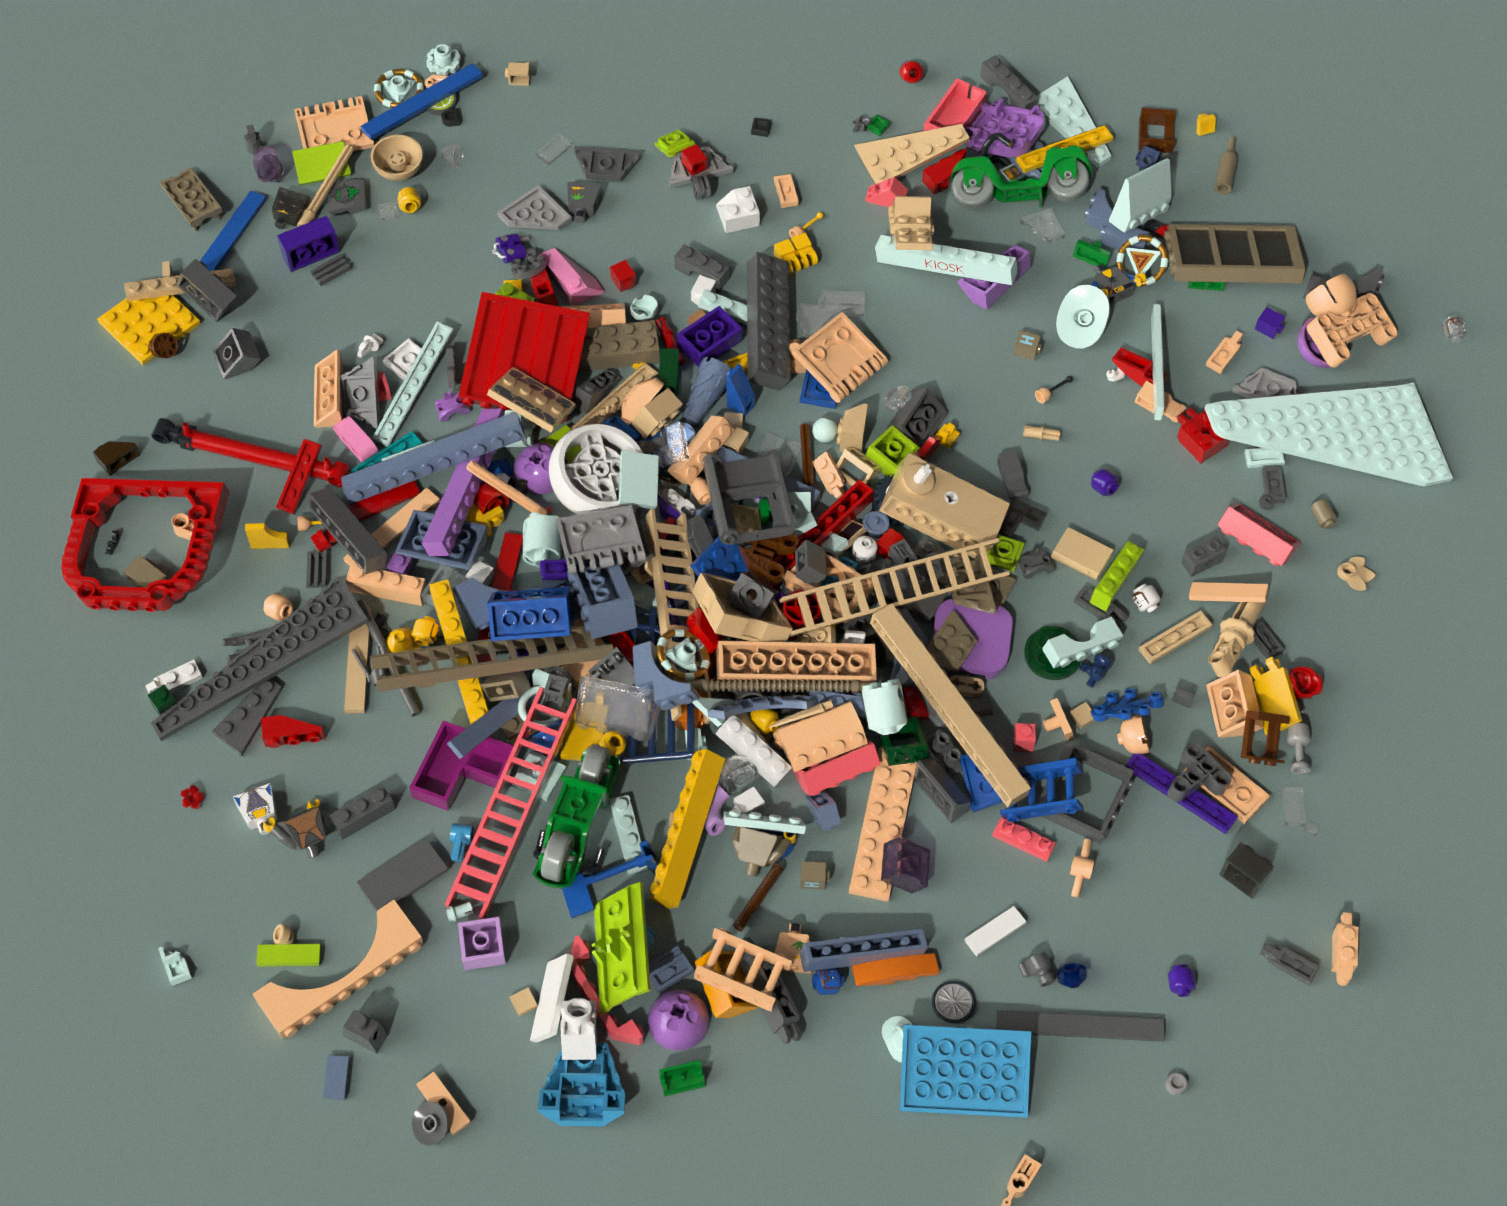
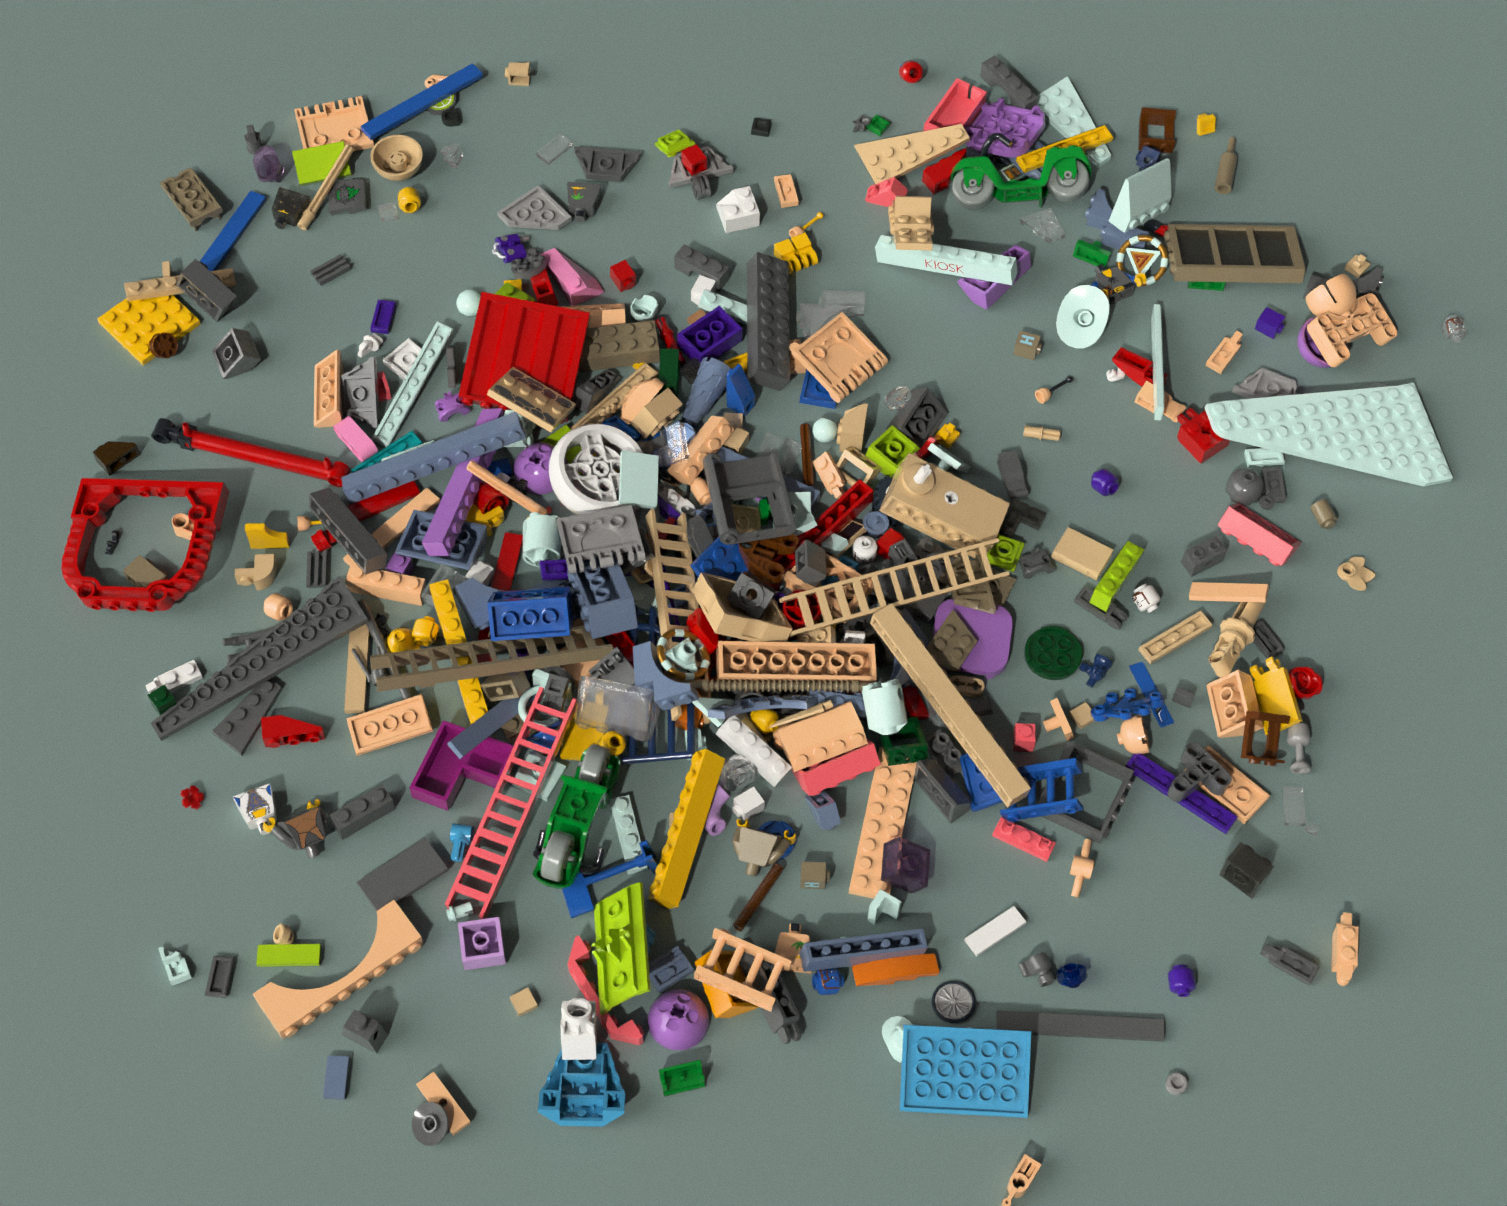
(219, 976): none -> dark grey tile
(261, 575): none -> tan brick
(299, 476): red tile -> none
(308, 243): dark purple brick -> none
(383, 316): none -> dark purple tile
(389, 725): none -> light nougat tile
(397, 86): light aqua piece -> none
(443, 60): light aqua plant -> none
(468, 302): none -> light aqua hair
(551, 998): white tile -> none
(690, 370): none -> clear smoke tile
(757, 821): light aqua plate -> none
(883, 903): none -> light aqua panel
(948, 459): none -> light aqua tile
(1063, 650): light aqua arch -> none
(1147, 686): none -> blue sticker
(1245, 486): none -> dark grey cylinder
(1357, 265): none -> tan tile

